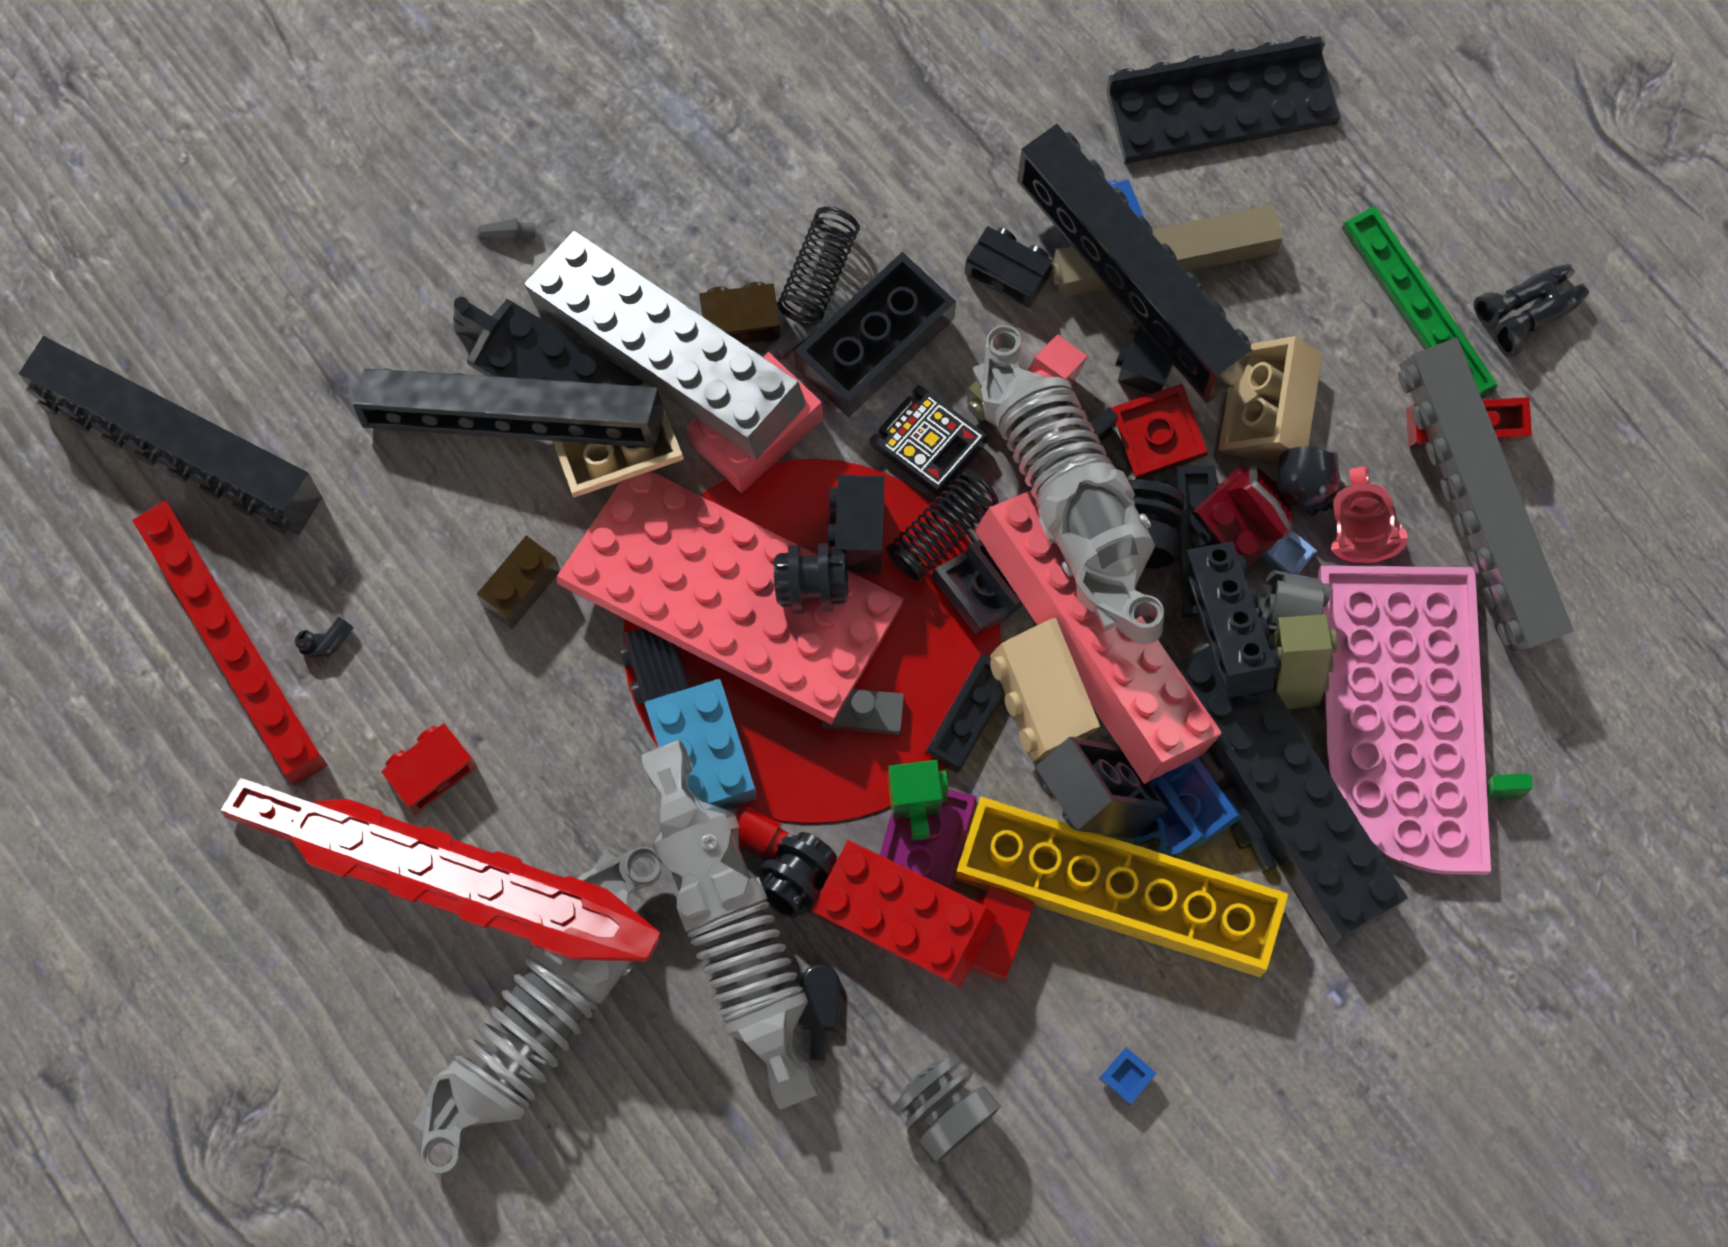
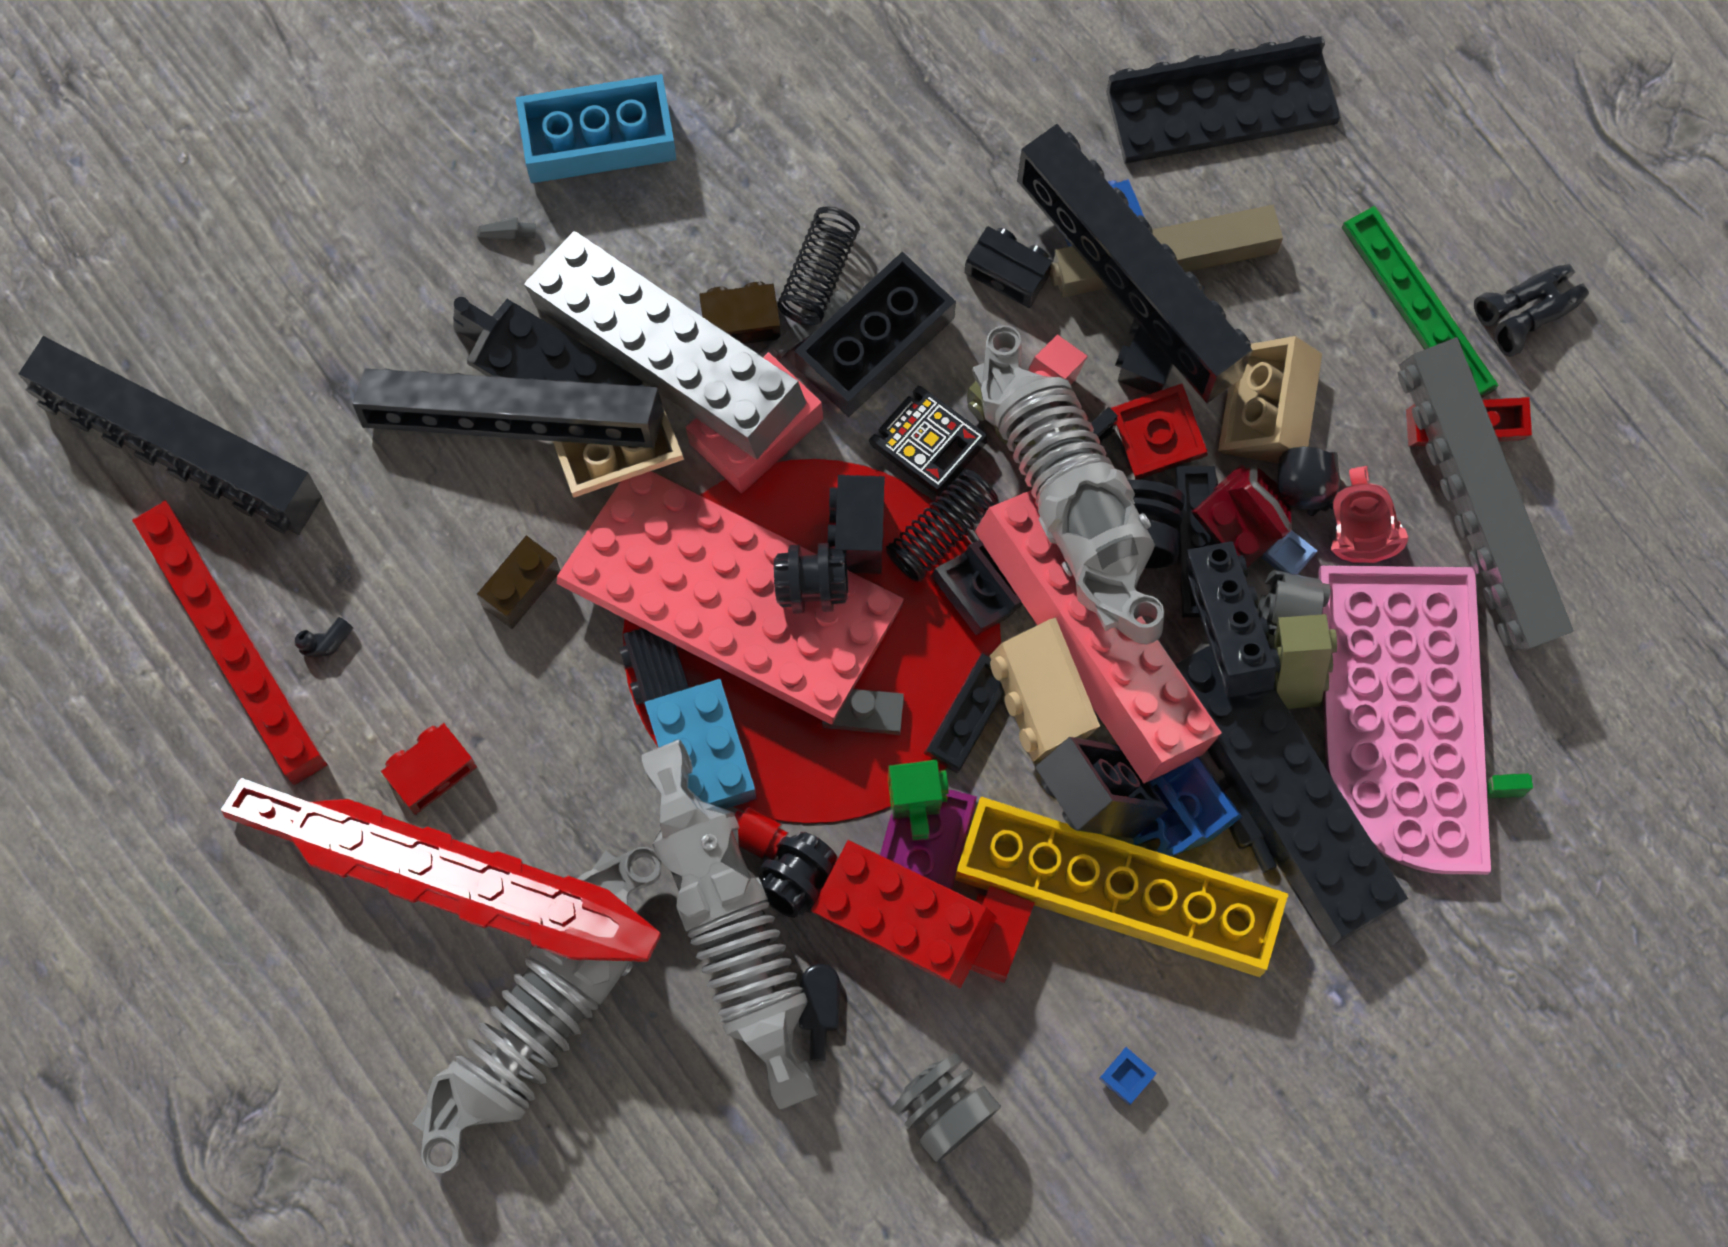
(596, 128): none -> dark azure brick

